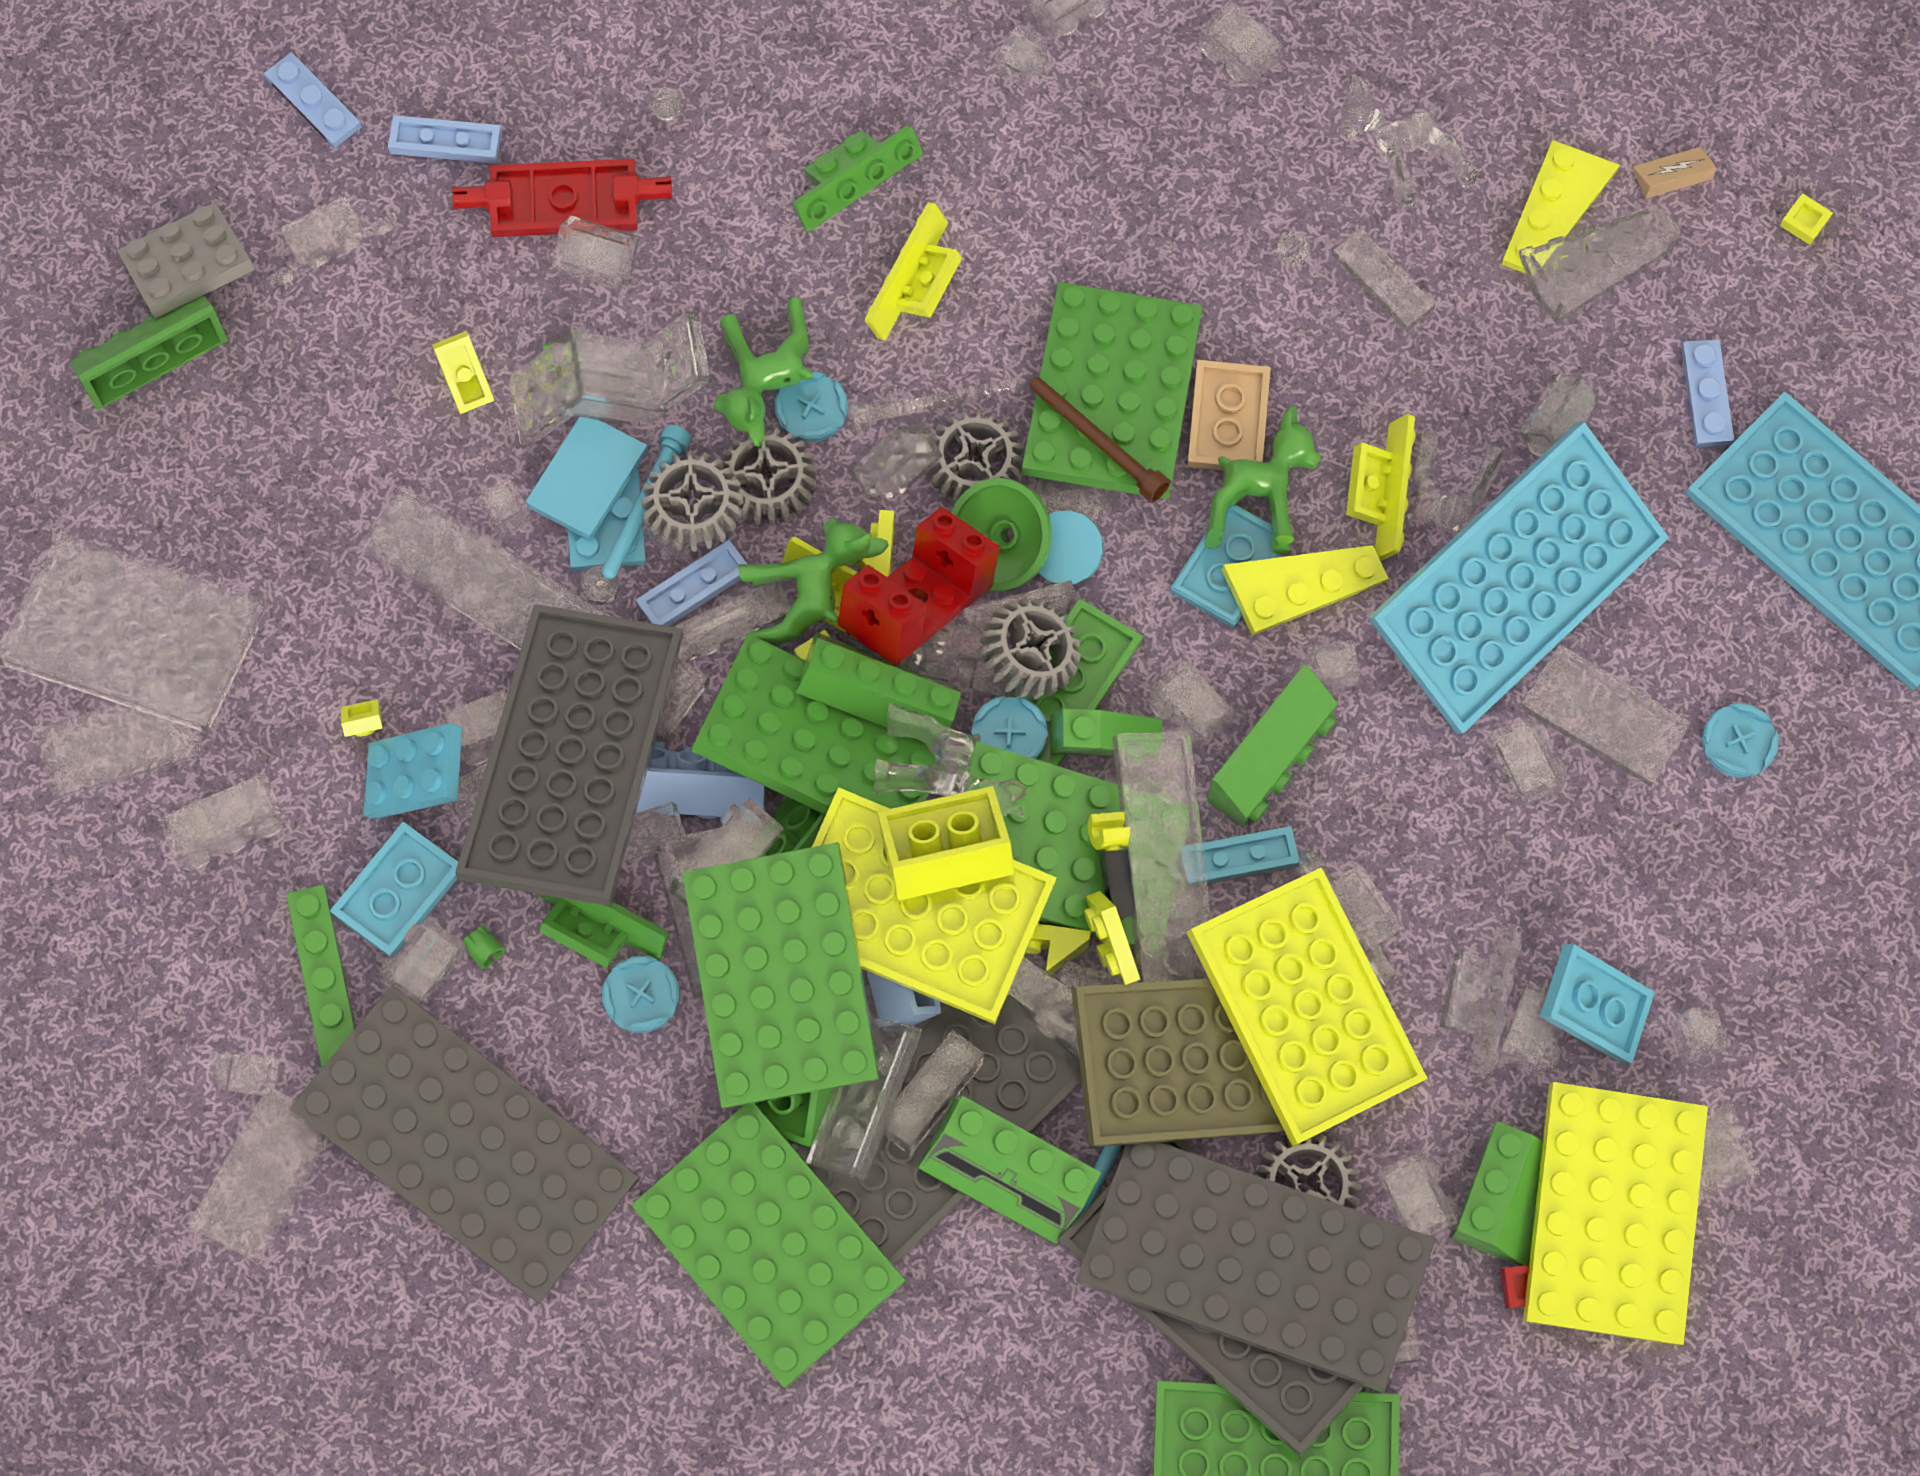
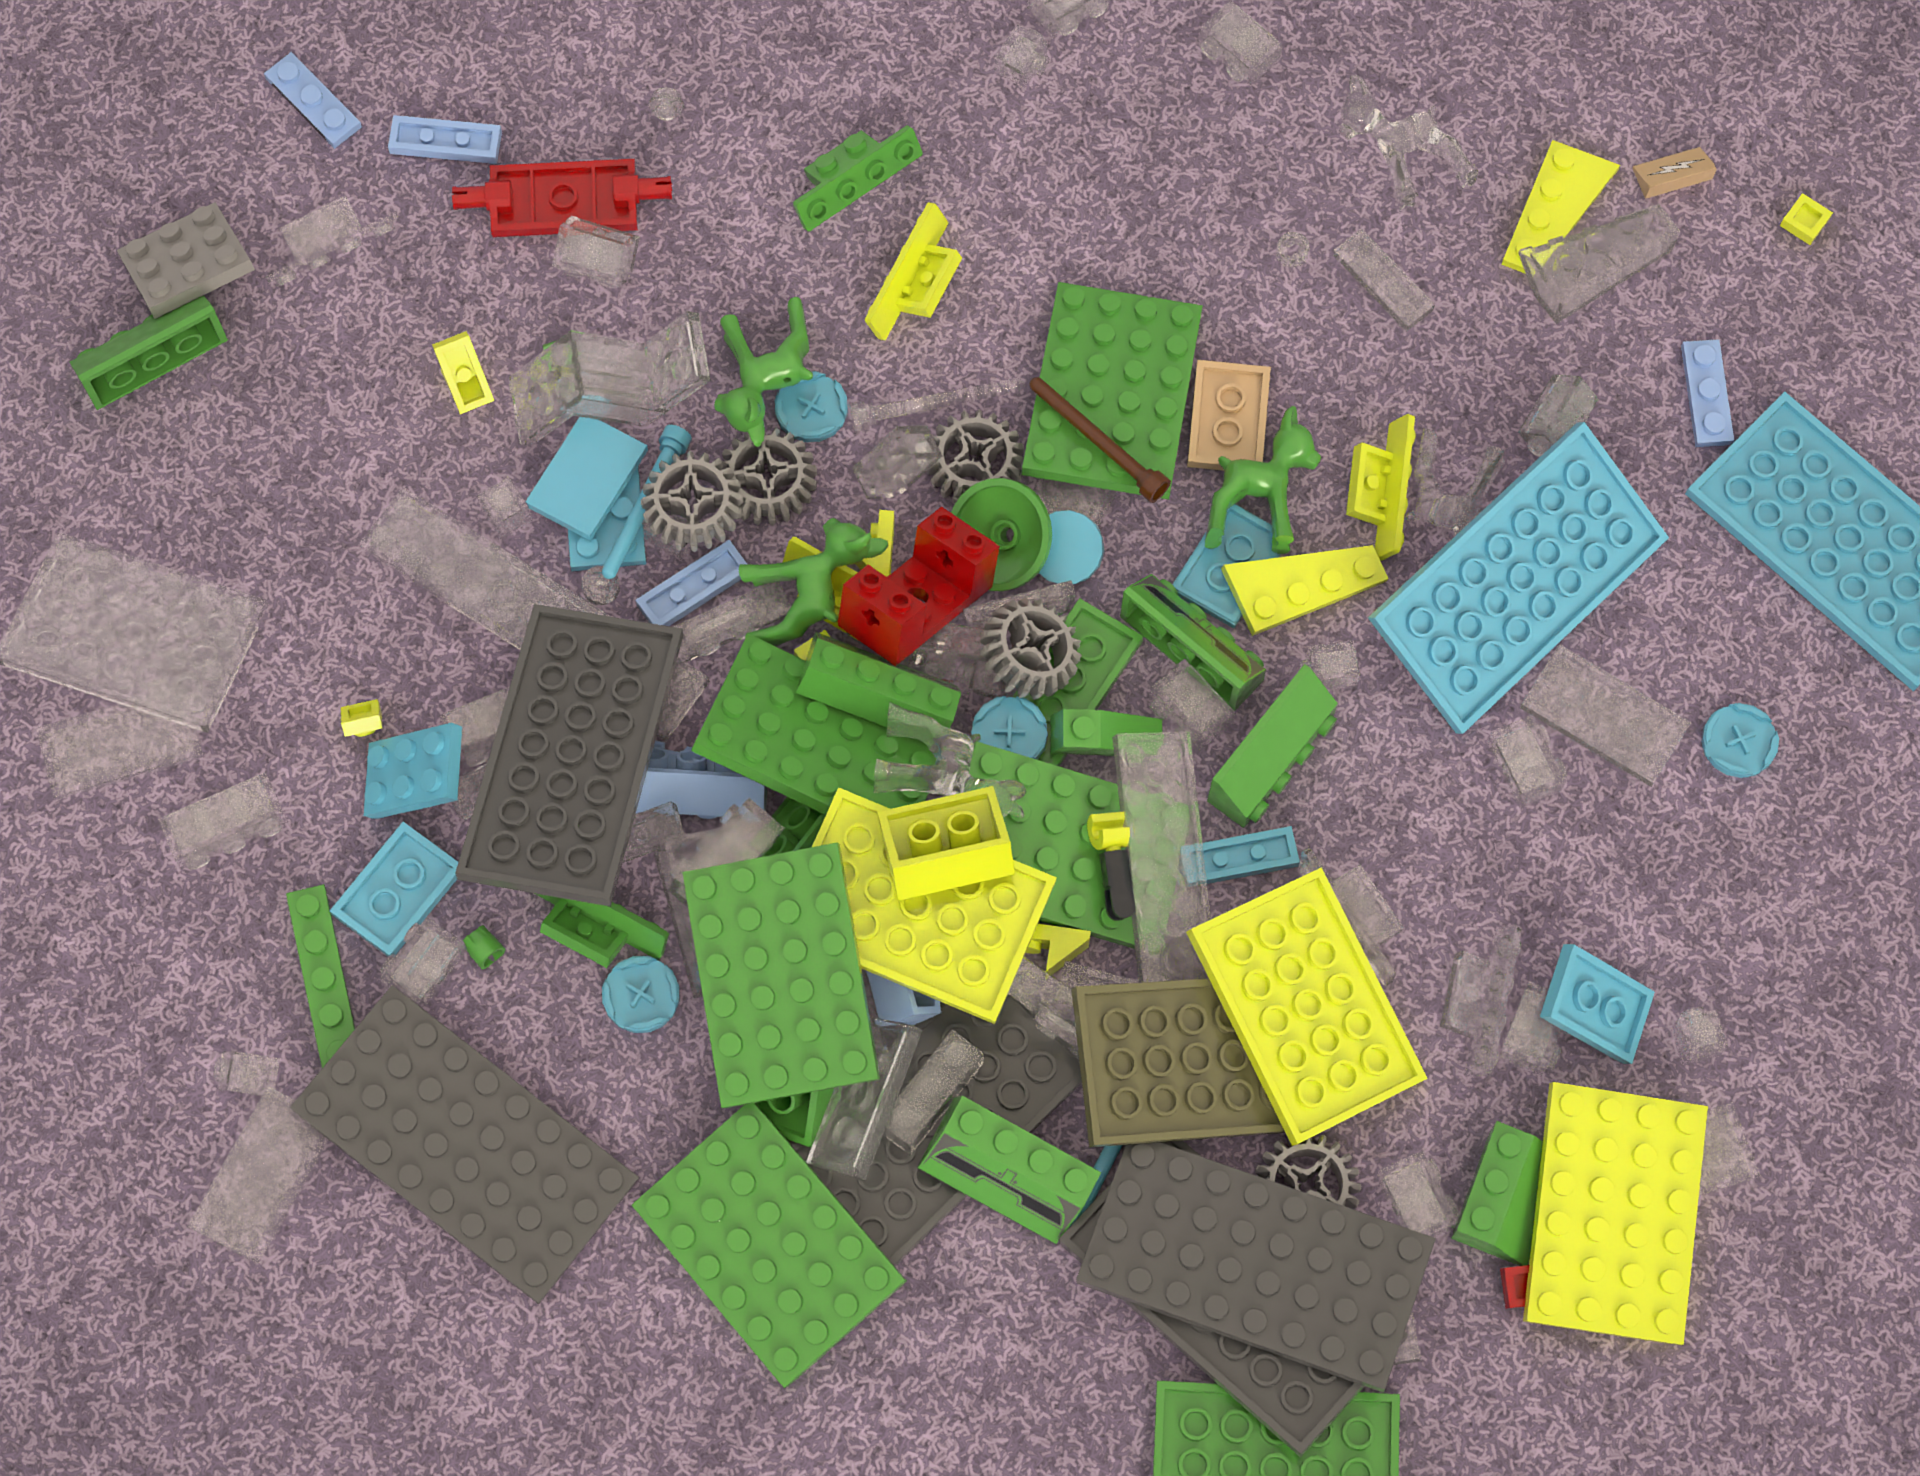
(1114, 947): neon yellow plate -> none
(1184, 632): none -> bright green slope

